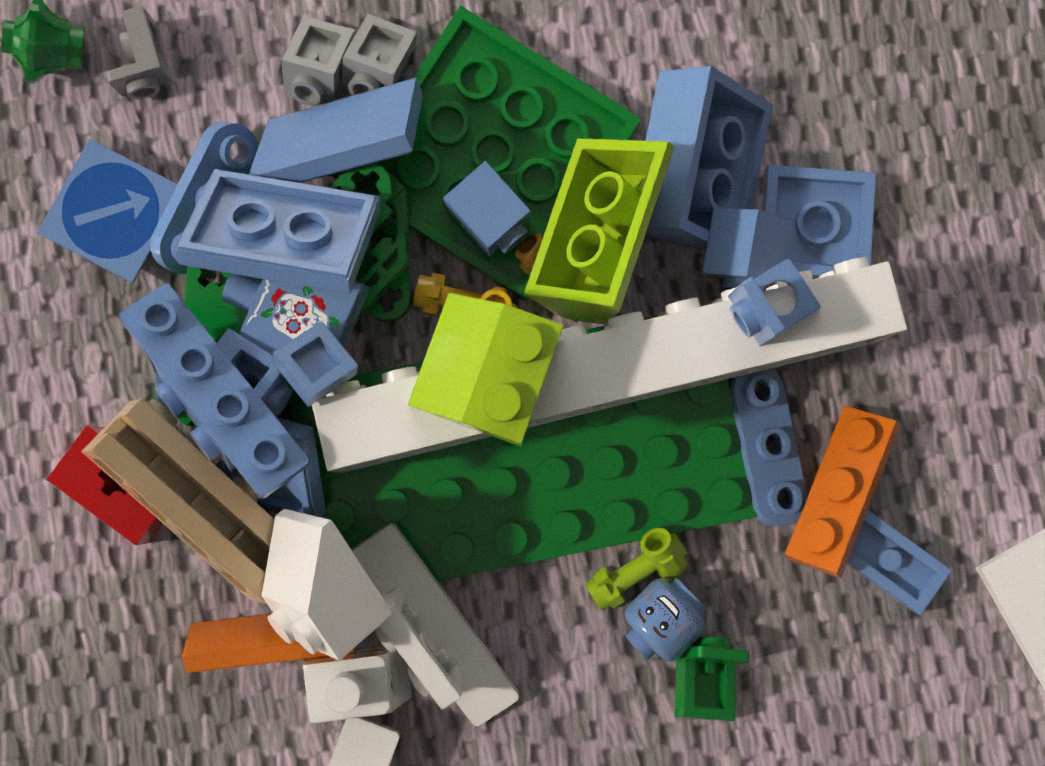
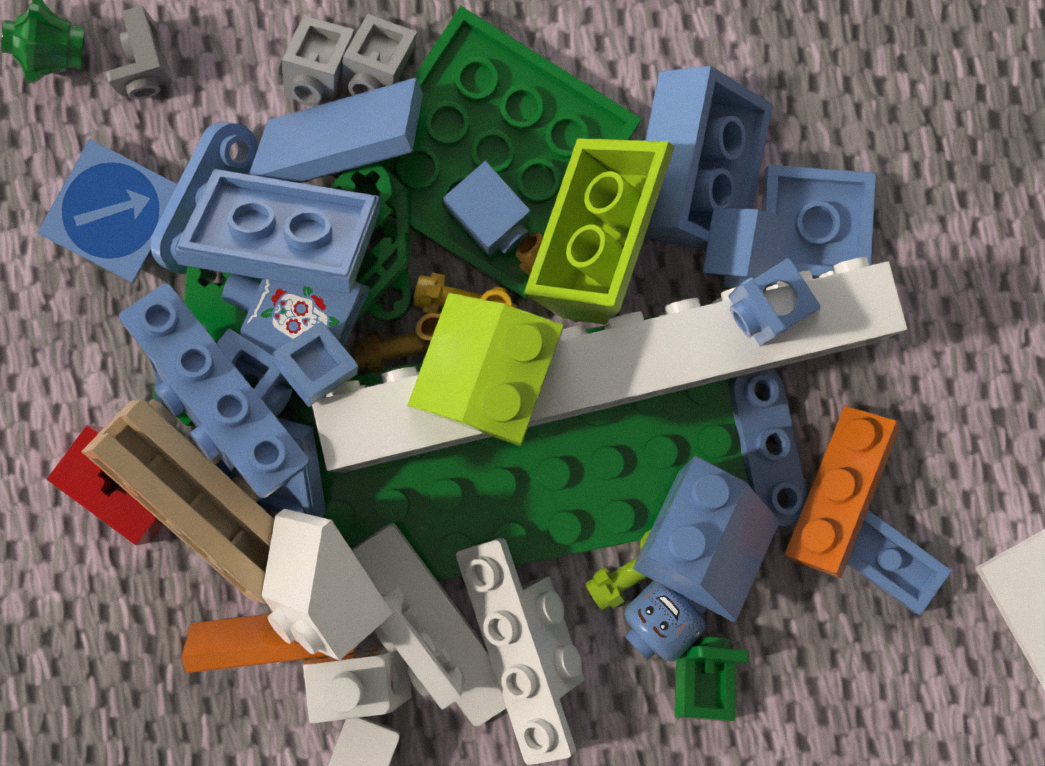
(373, 352): none -> pearl gold bar
(526, 648): none -> white bracket
(708, 538): none -> medium blue slope

